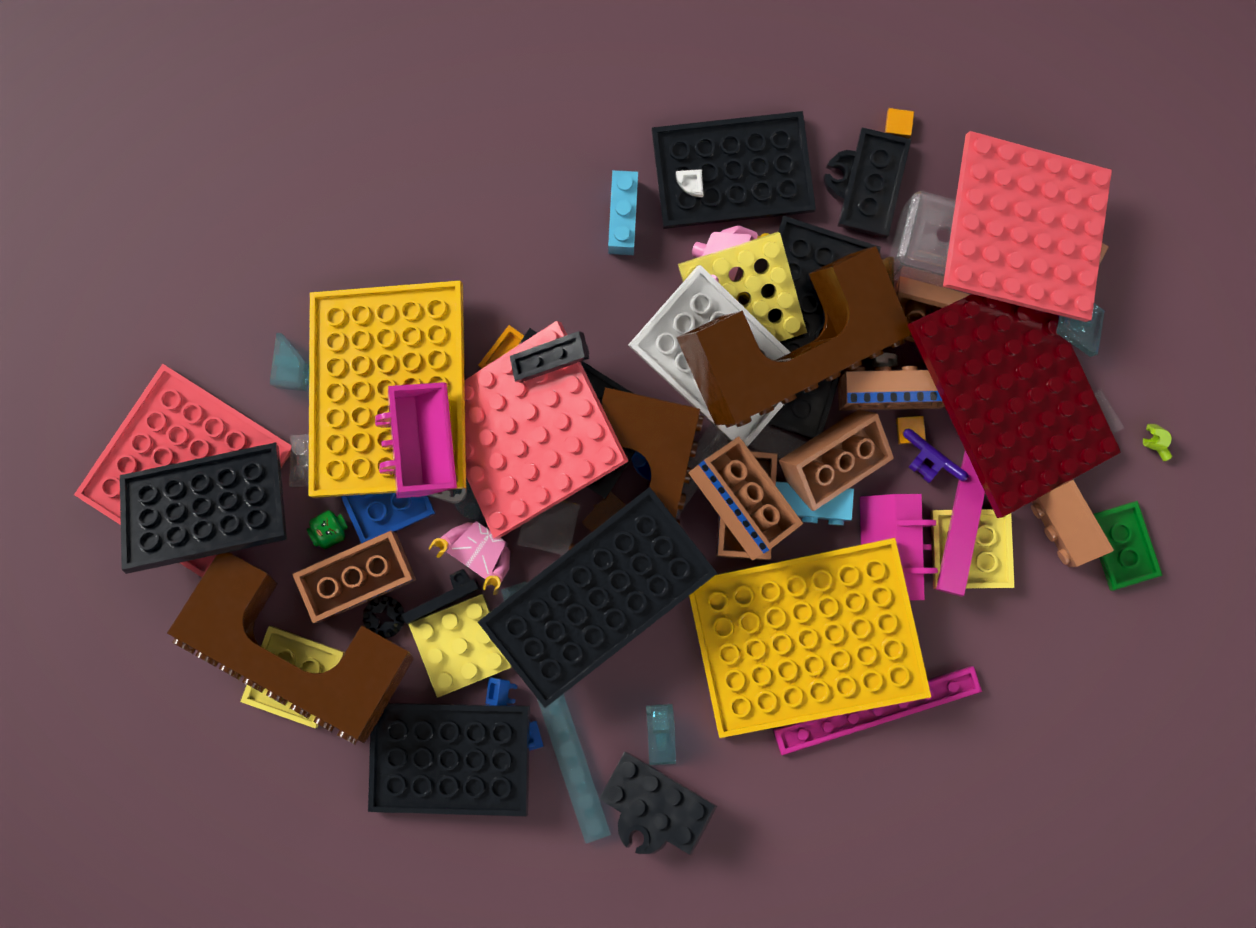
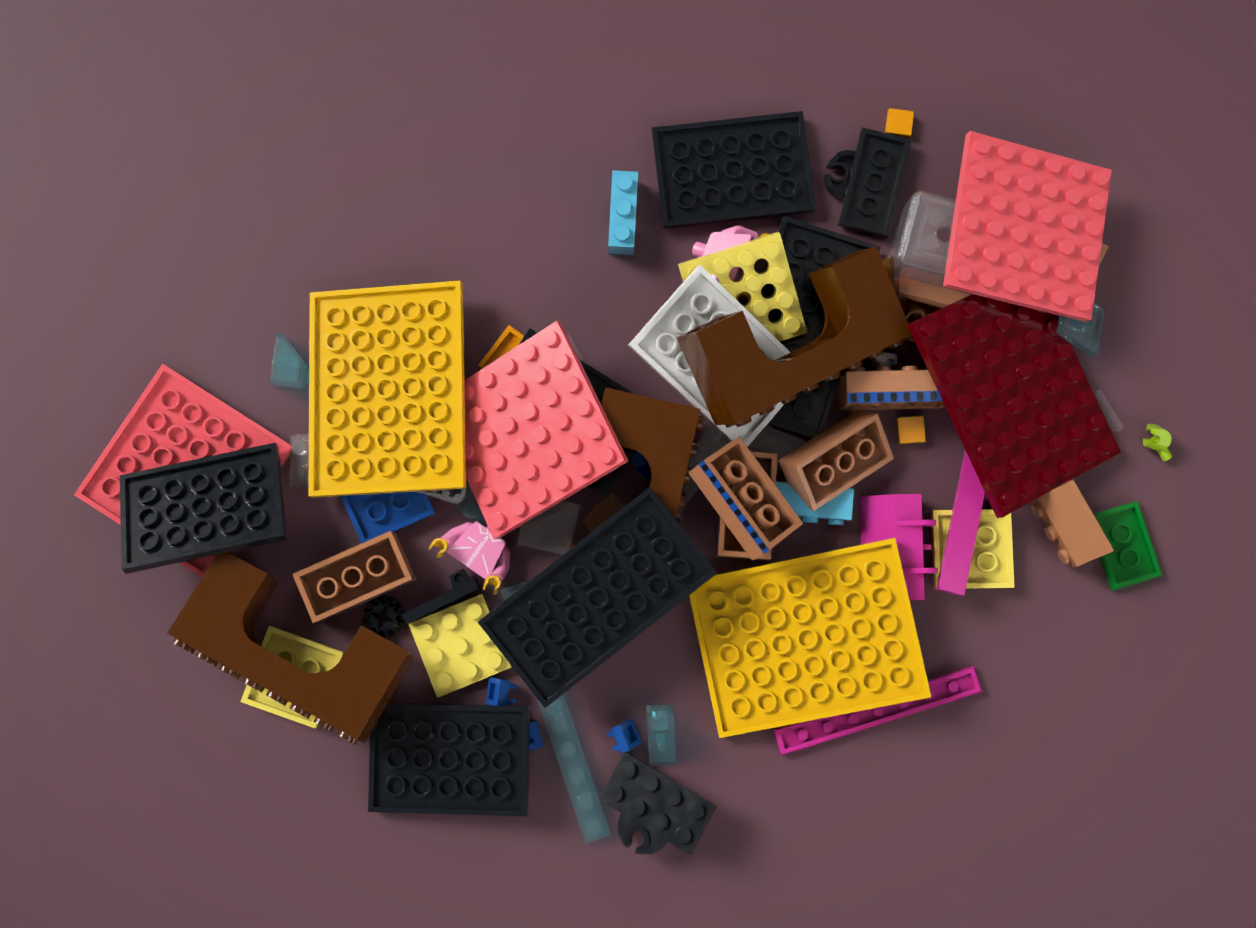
(327, 529): green head -> none
(419, 440): dark pink piece -> none
(549, 357): black hinge -> none
(625, 736): none -> blue tile
(691, 182): white tile -> none
(933, 455): dark purple piece -> none

